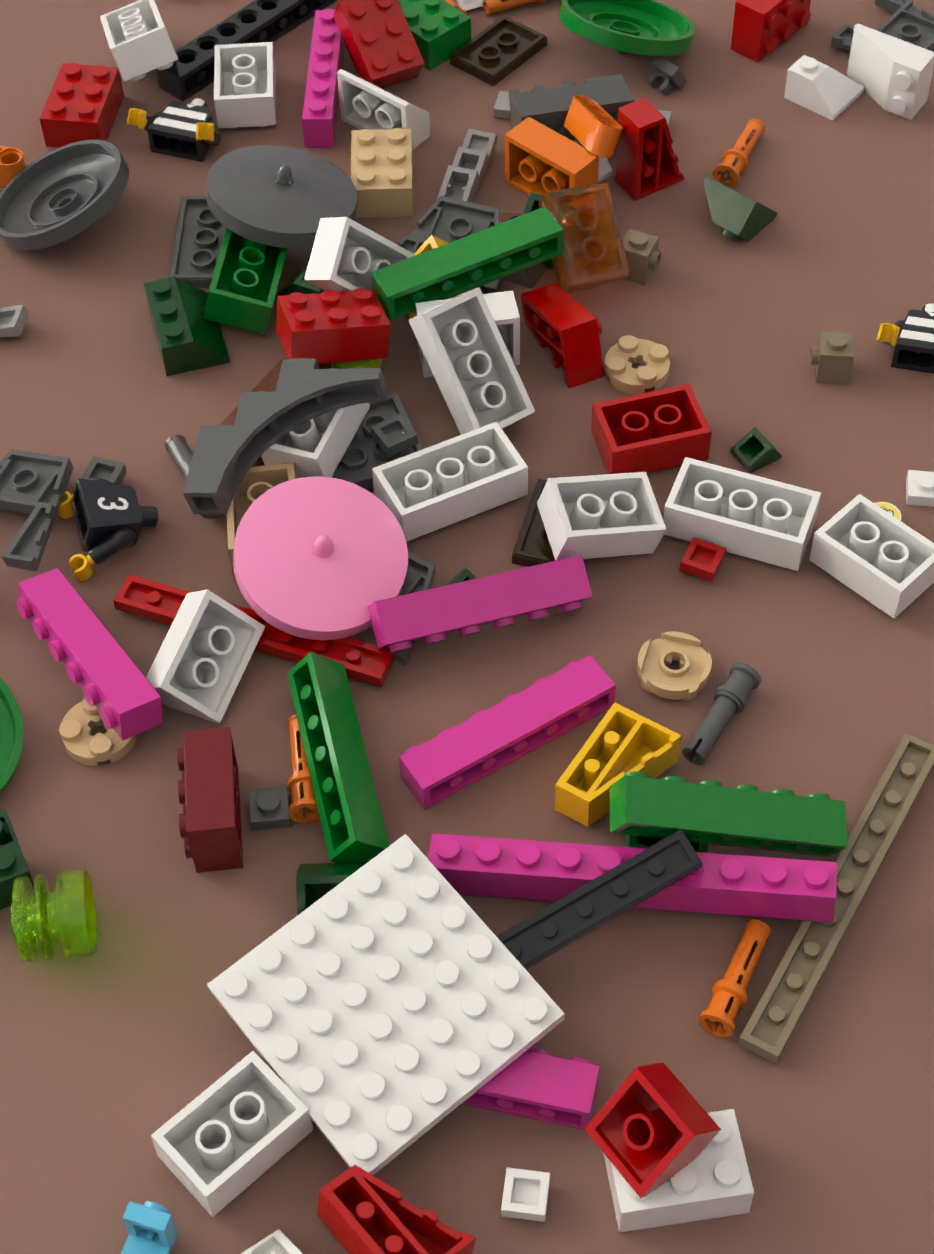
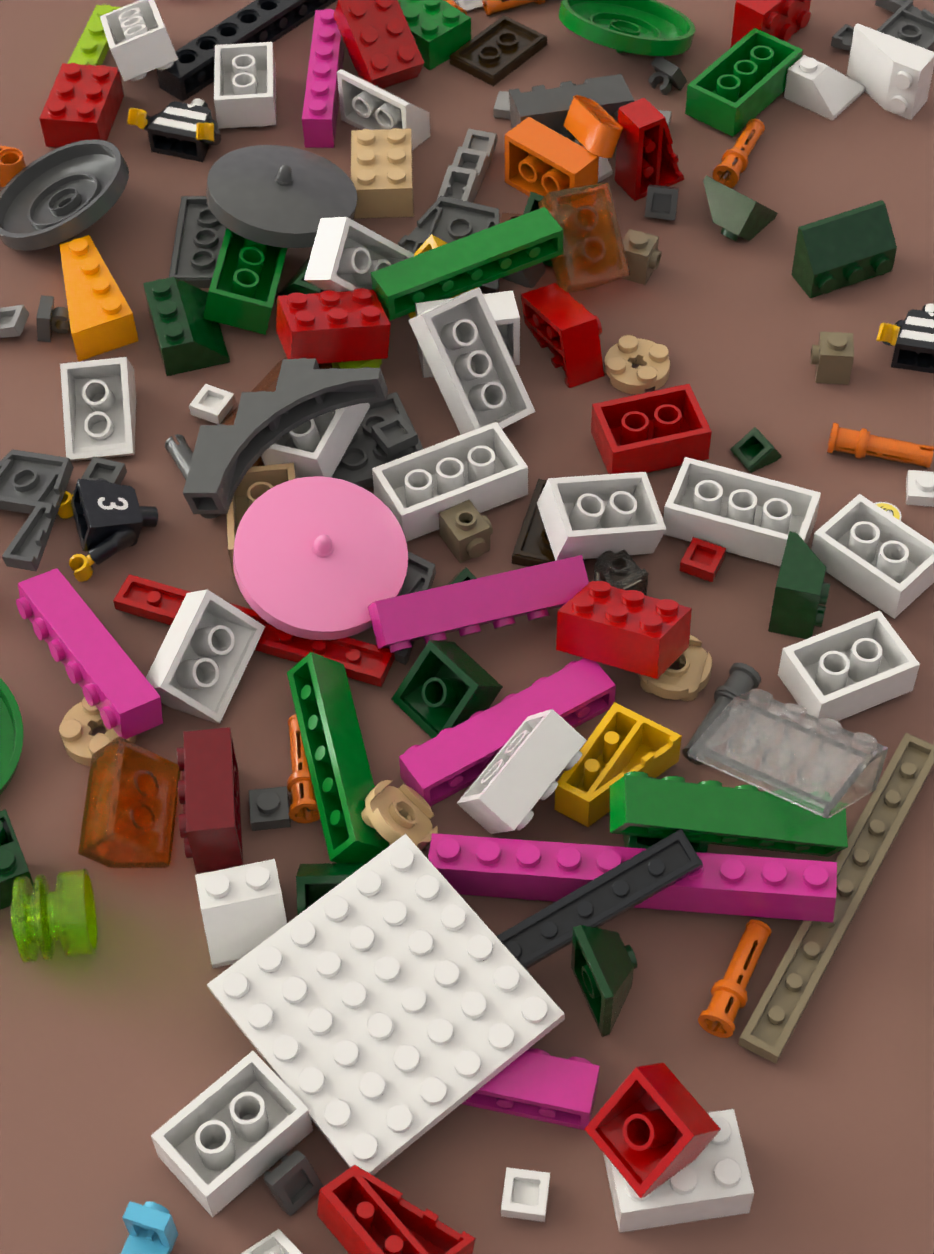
(51, 319): none -> dark grey tile
(93, 42): none -> lime plate
(95, 304): none -> light orange wedge
(99, 408): none -> white slope
(129, 807): none -> clear orange slope
(212, 404): none -> white plate
(240, 909): none -> white slope
(293, 1182): none -> dark grey tile
(398, 813): none -> tan plate
(445, 688): none -> dark green slope
(465, 531): none -> dark tan brick
(523, 773): none -> white brick
(603, 972): none -> dark green slope
(620, 571): none -> clear smoke brick
(624, 629): none -> red brick
(661, 202): none -> dark grey tile
(741, 82): none -> green brick
(791, 753): none -> clear slope
(799, 591): none -> dark green slope
(844, 249): none -> dark green slope
(848, 668): none -> white brick
(863, 443): none -> orange pin

